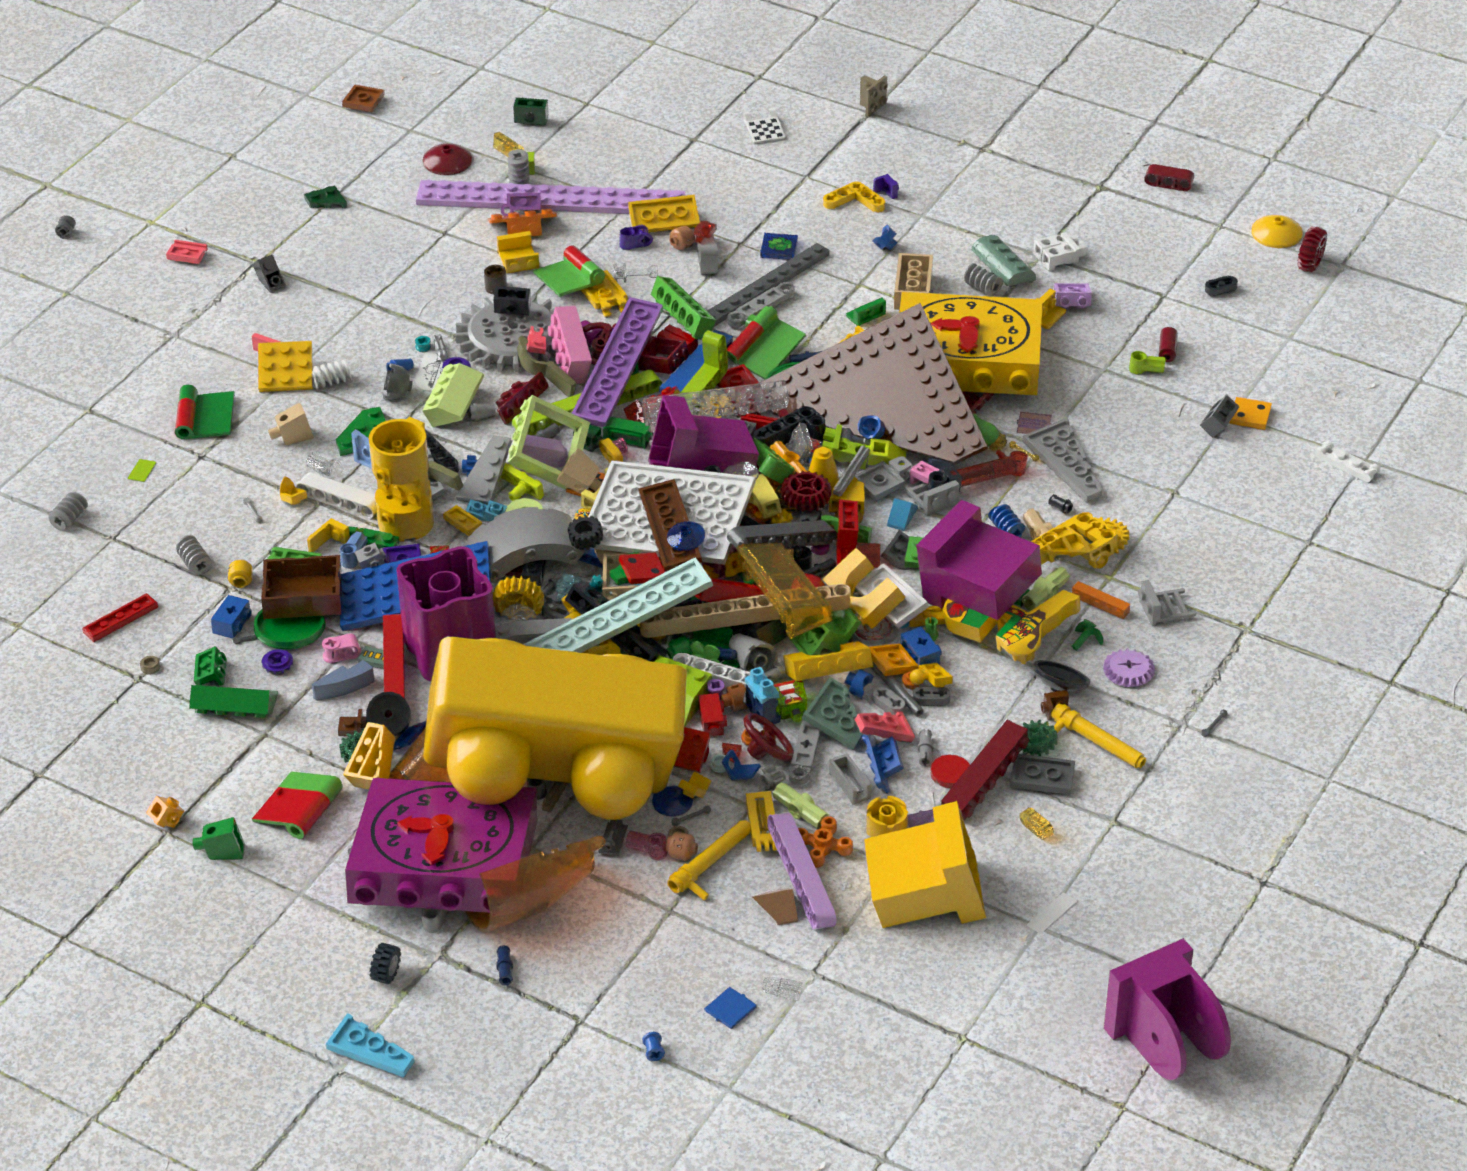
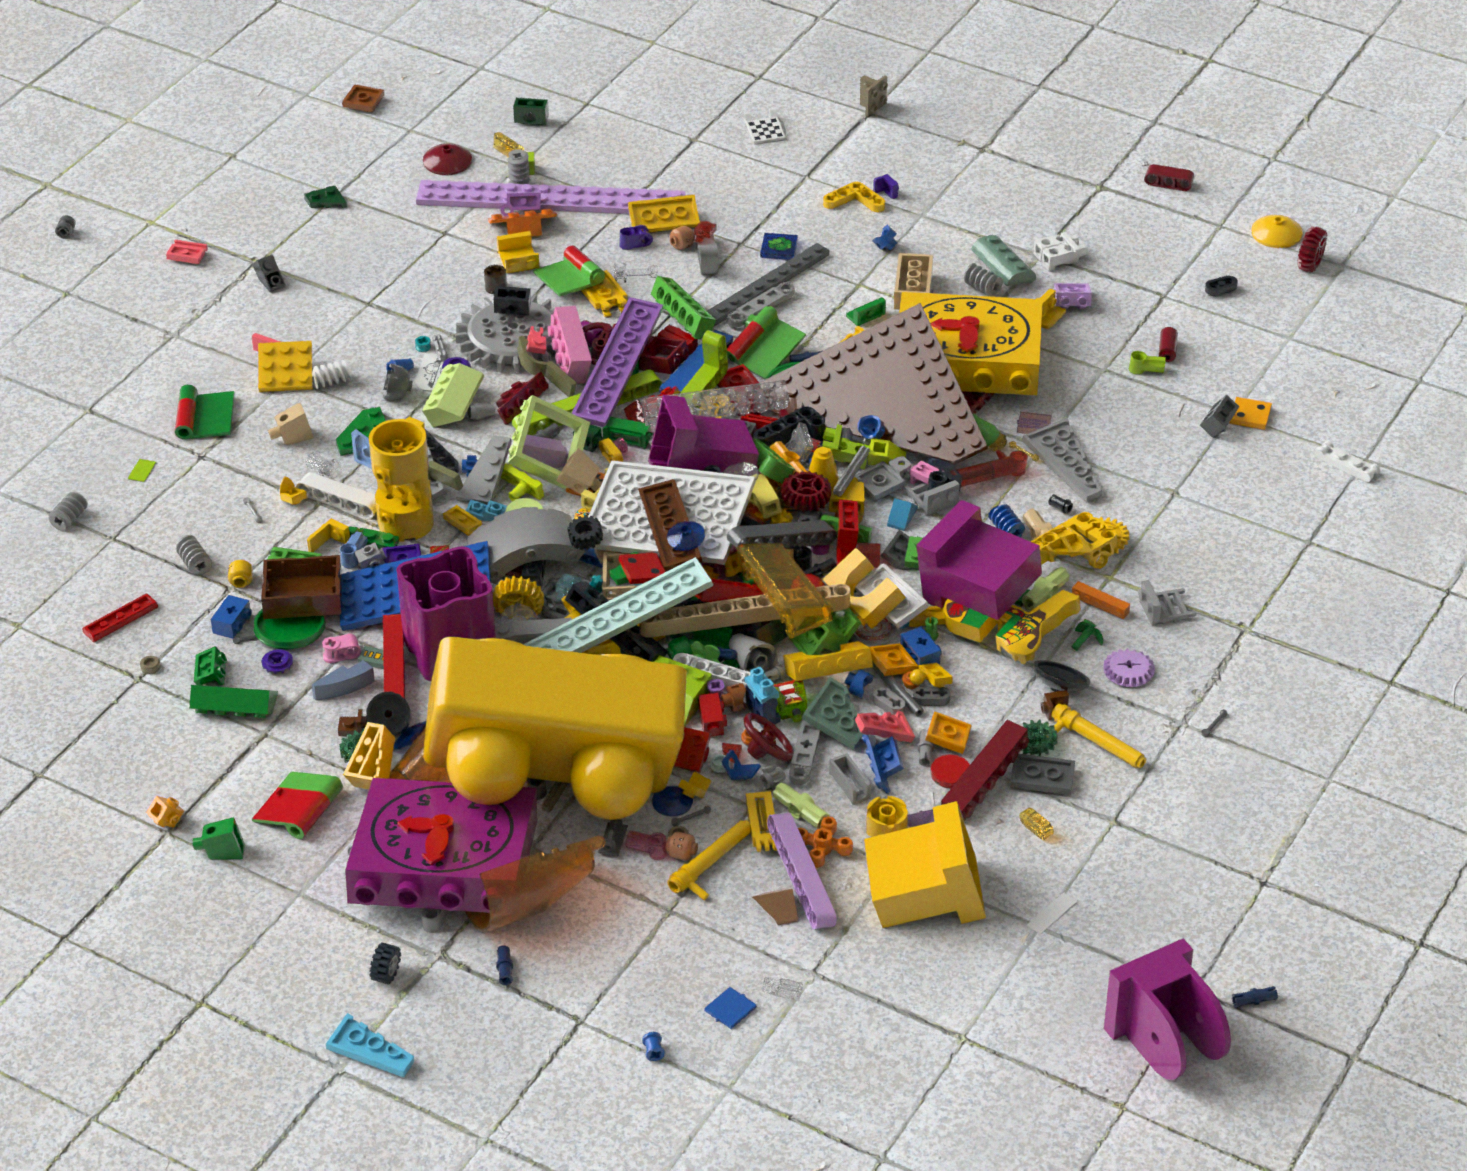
(948, 732): none -> light orange tile
(1254, 996): none -> dark blue pin

